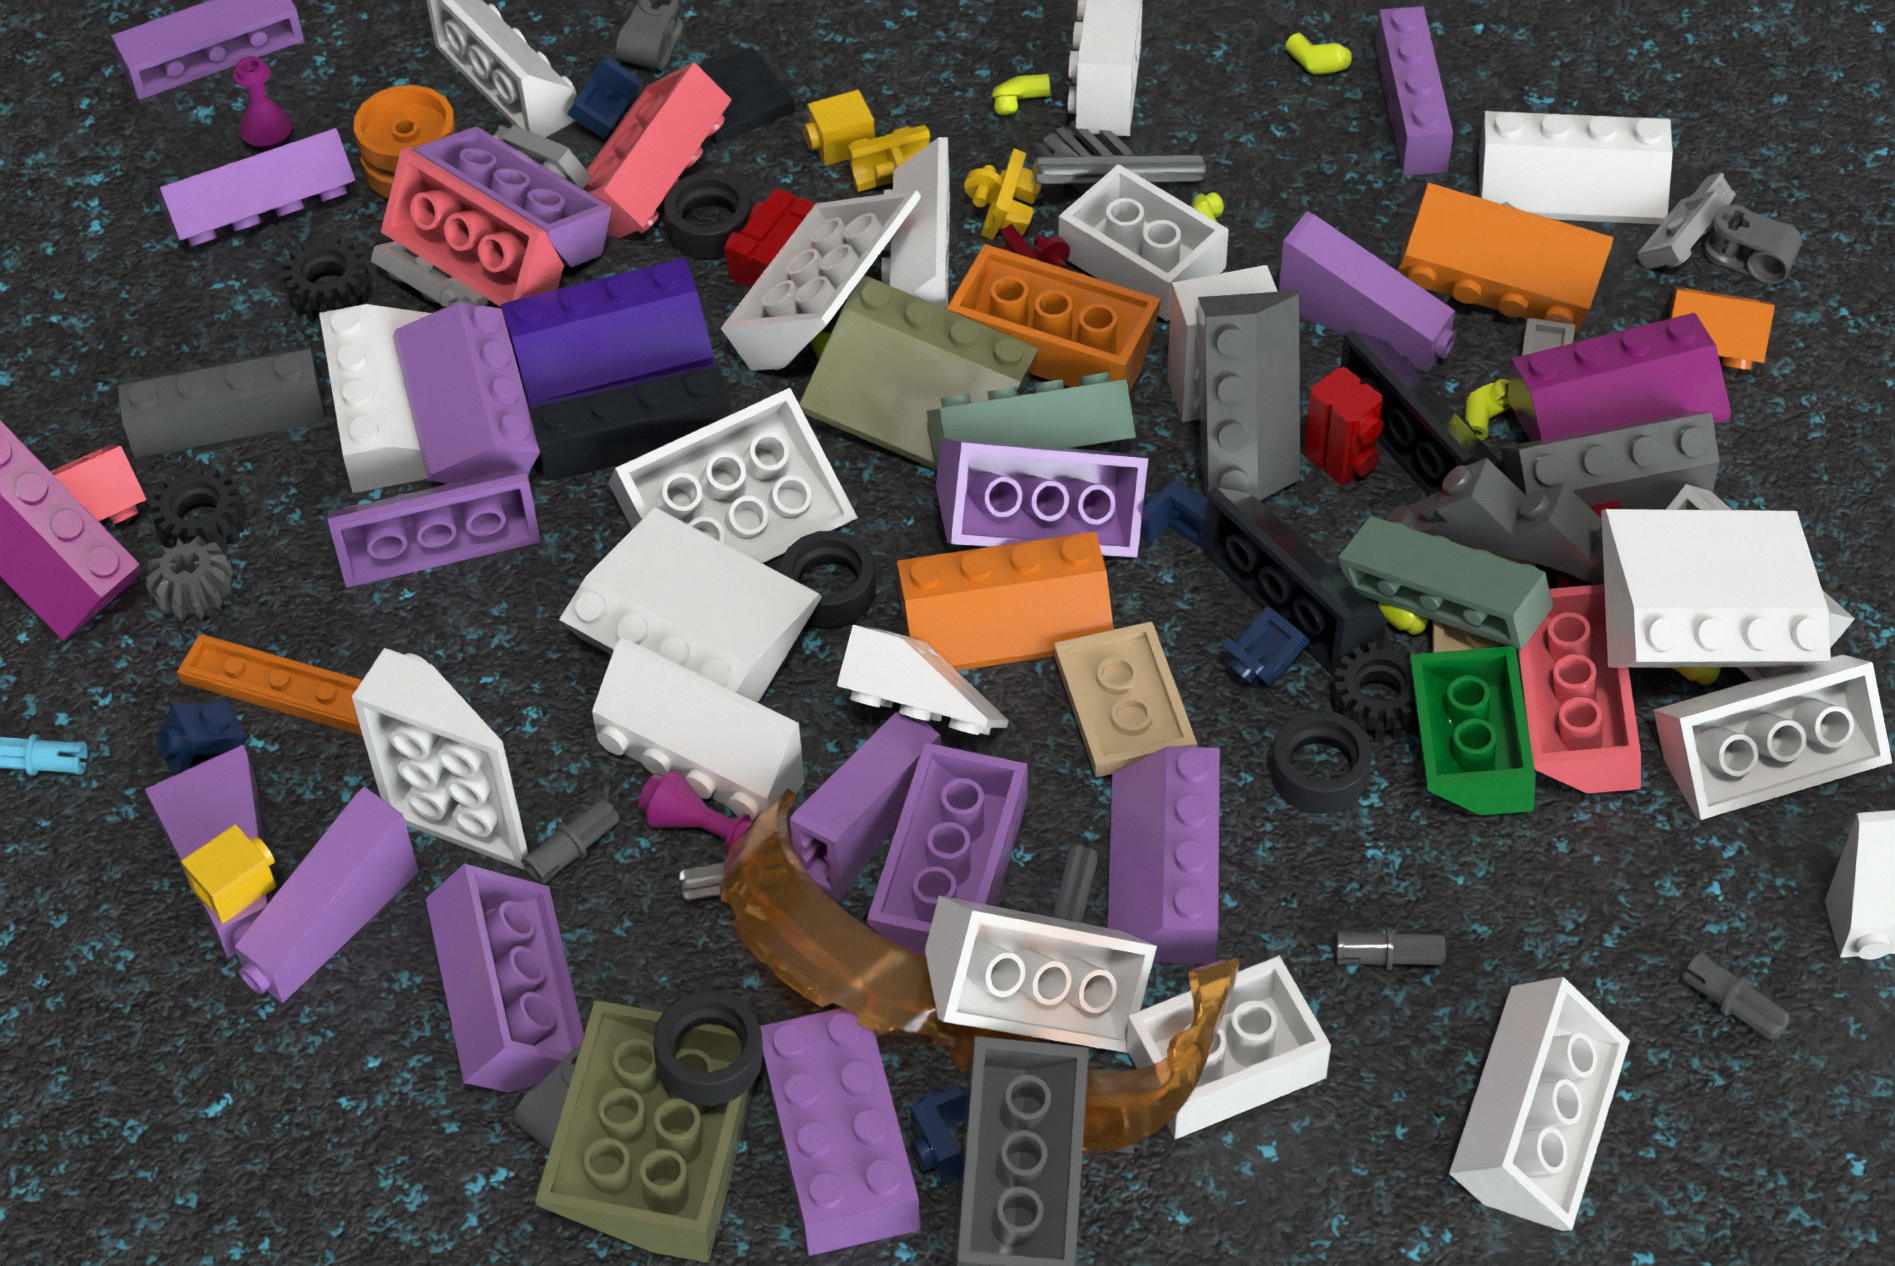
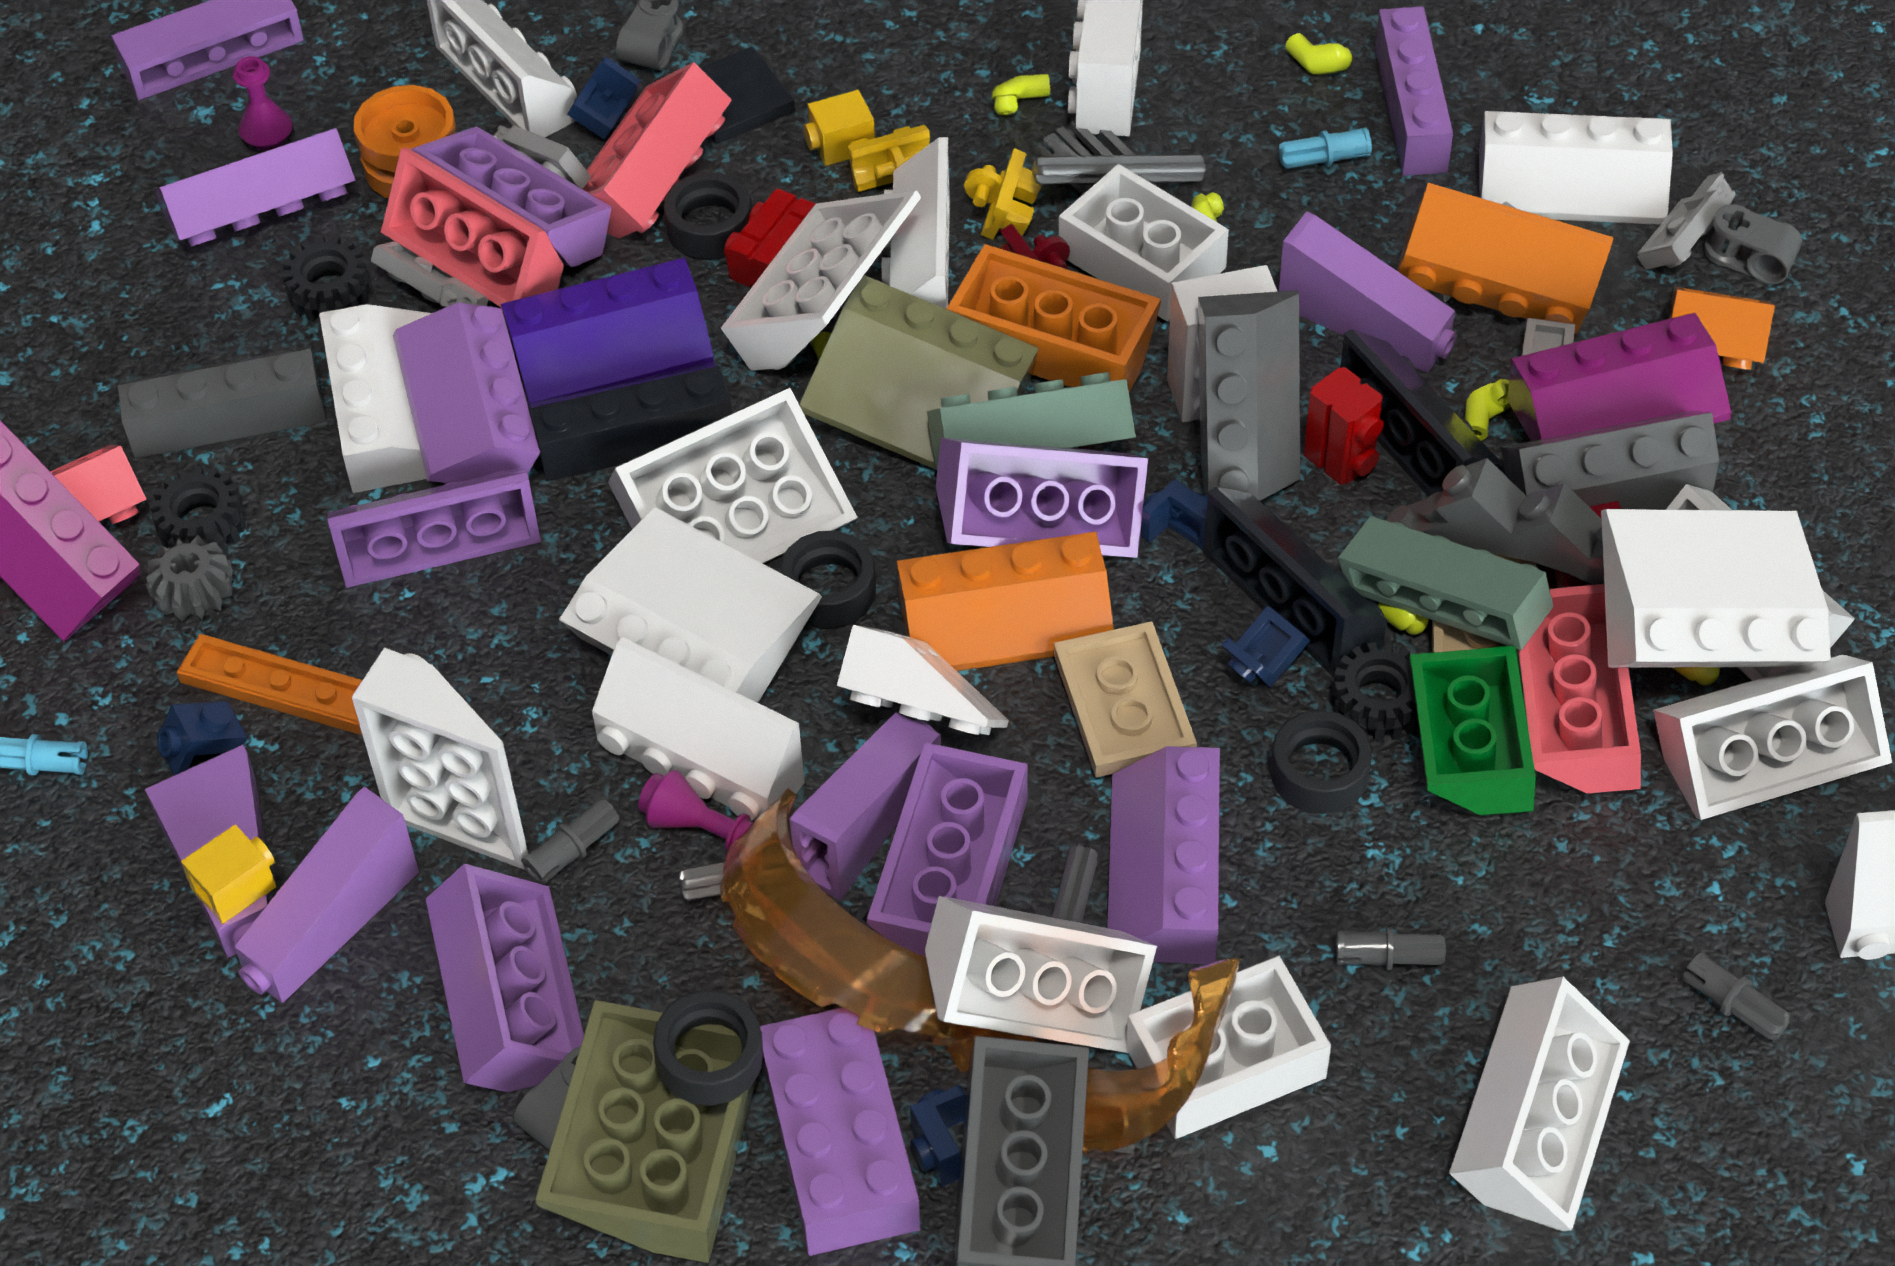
(1325, 148): none -> medium azure axle

